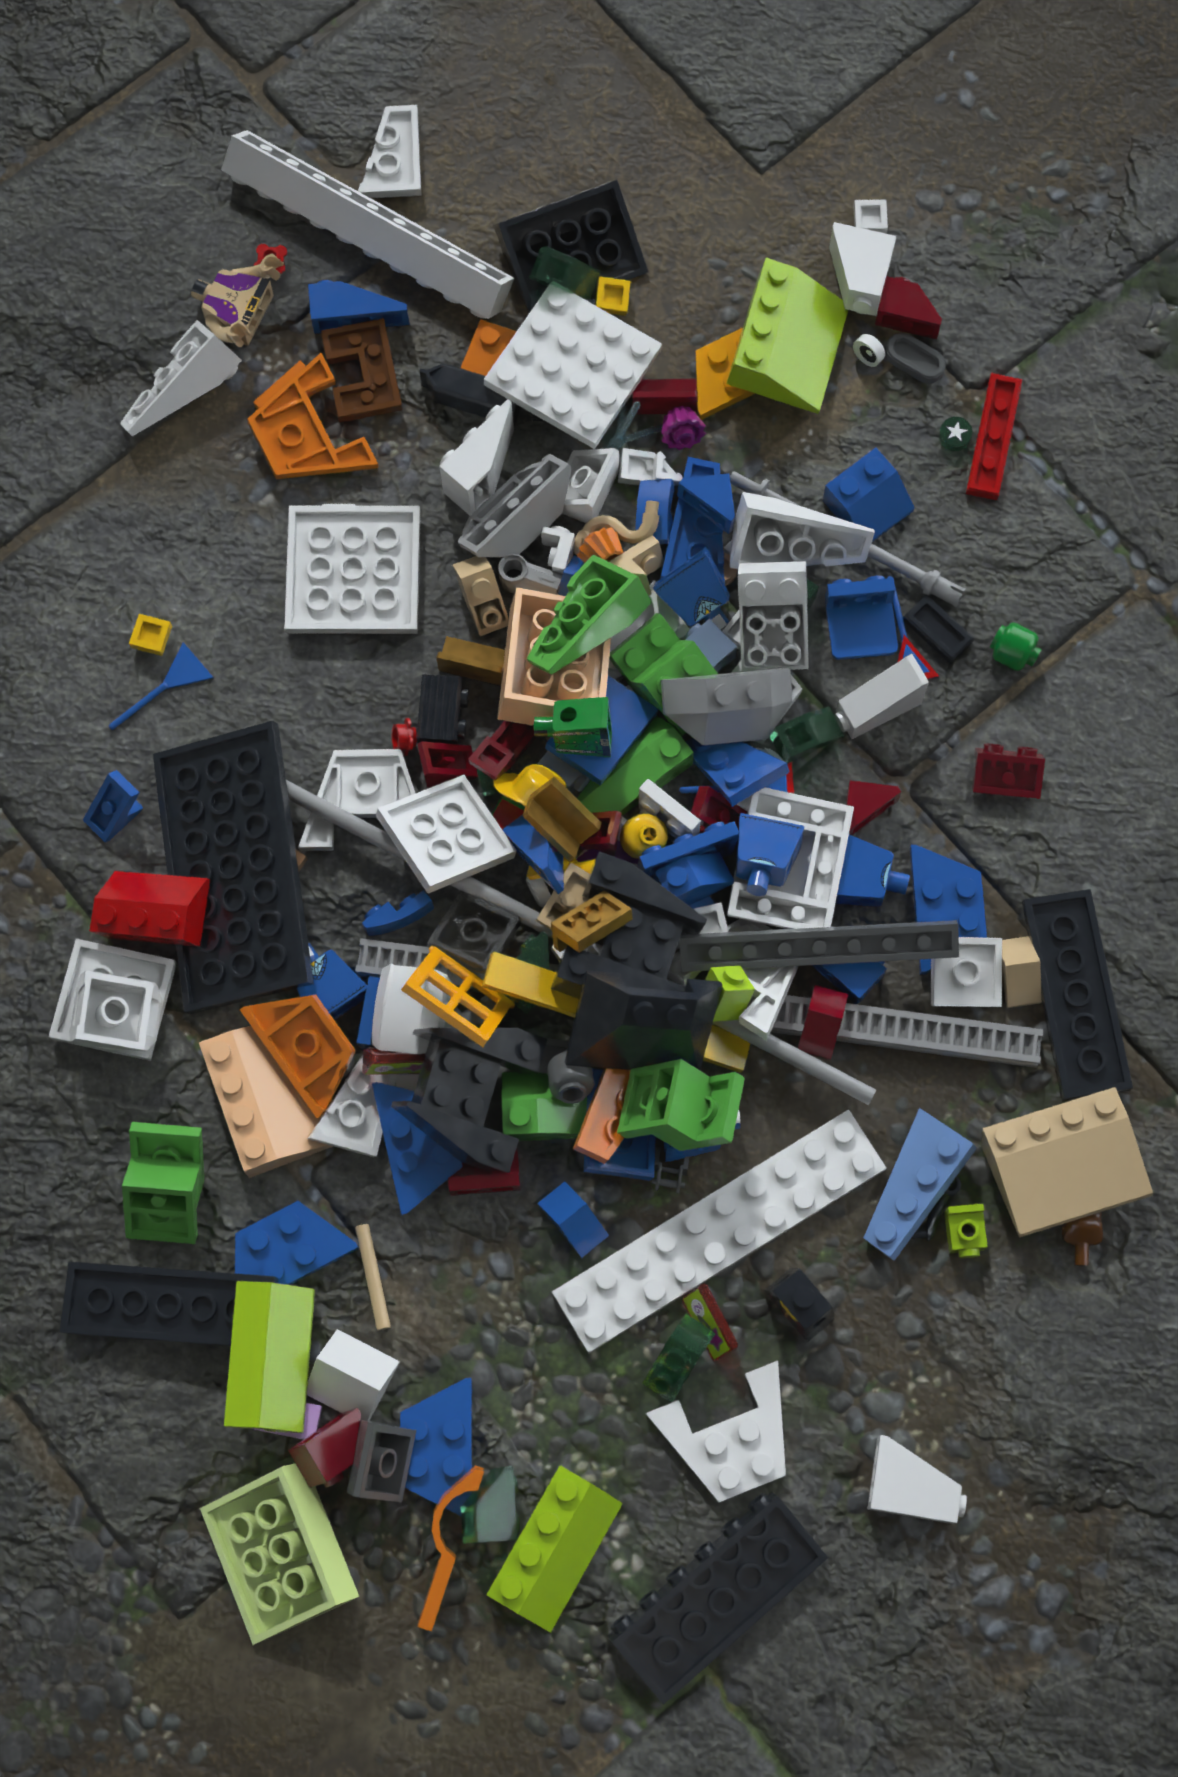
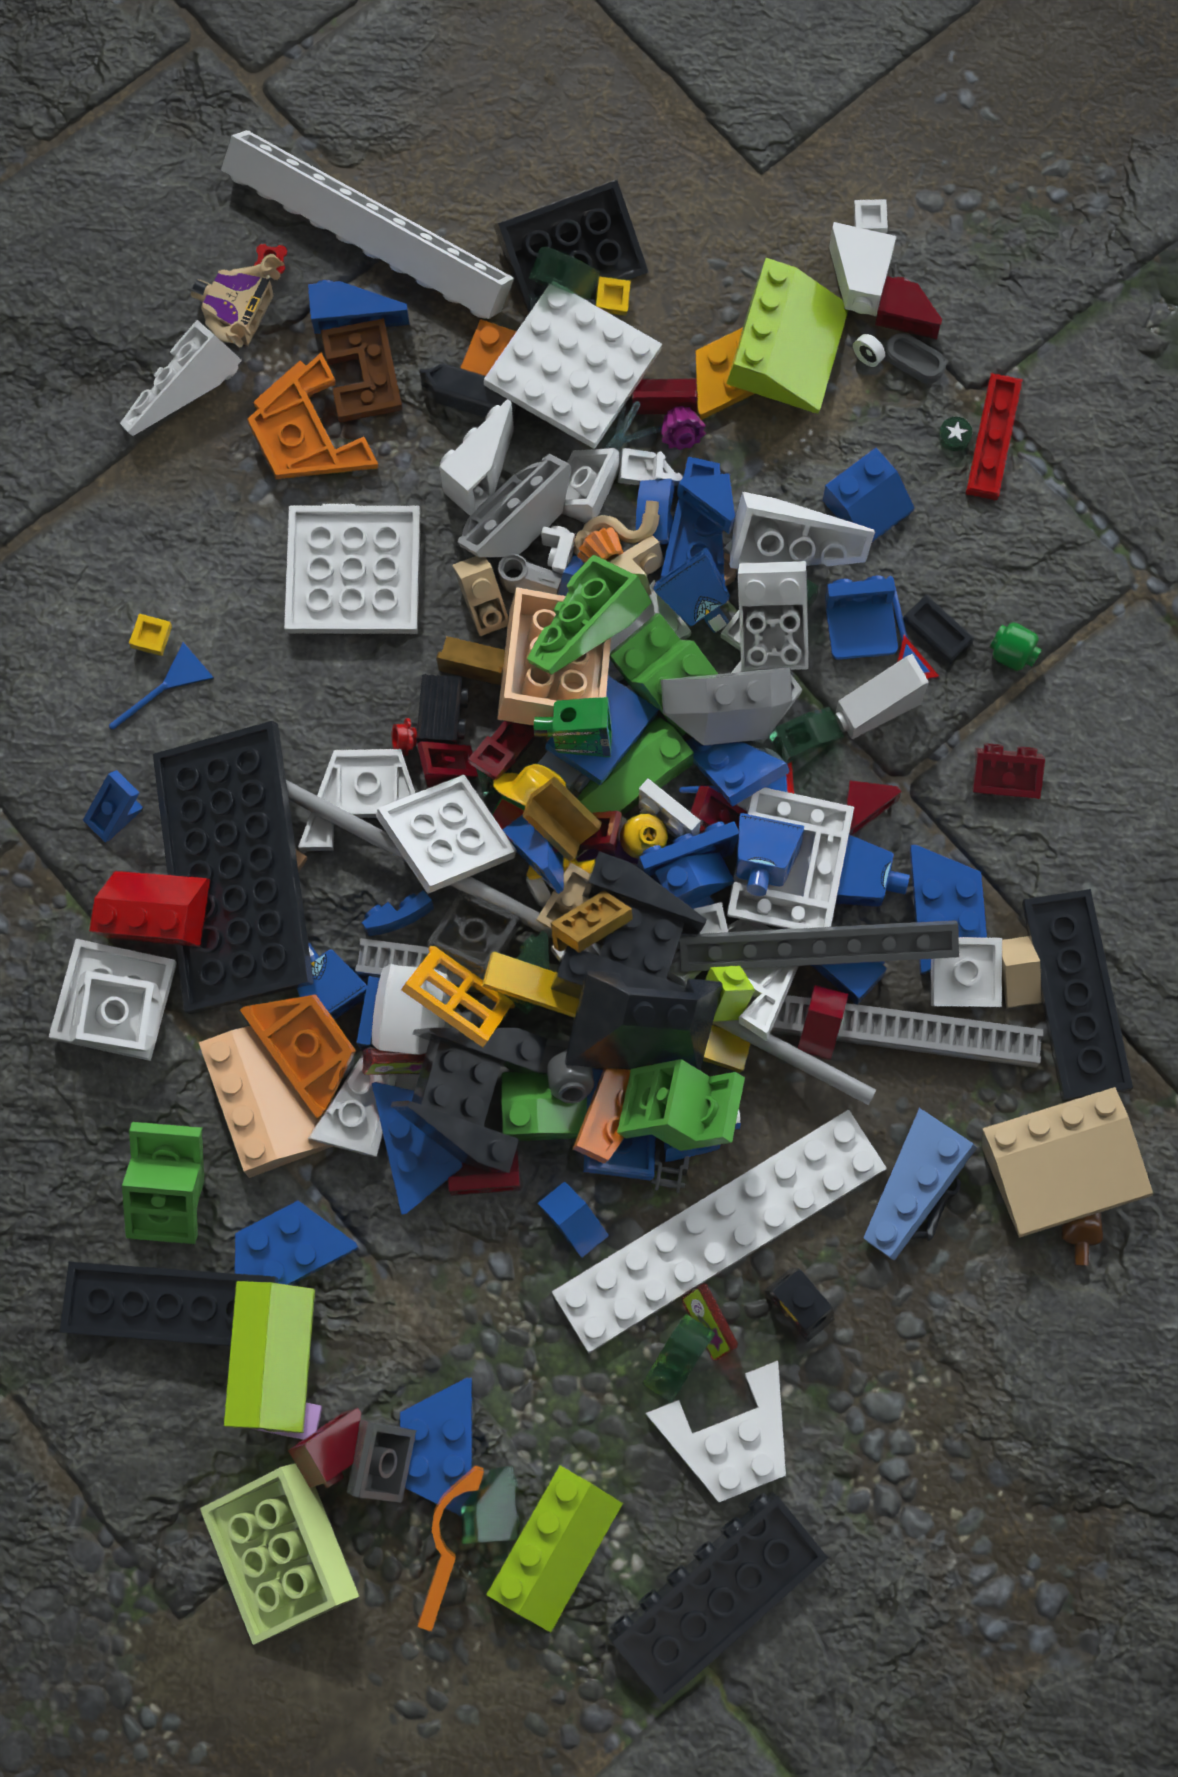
(350, 1375): white slope -> none
(372, 1277): tan bar -> none
(395, 156): white wing -> none
(713, 644): sand blue brick -> none
(911, 1486): white slope -> none
(929, 581): light grey bar -> none
(959, 1243): lime brick -> none

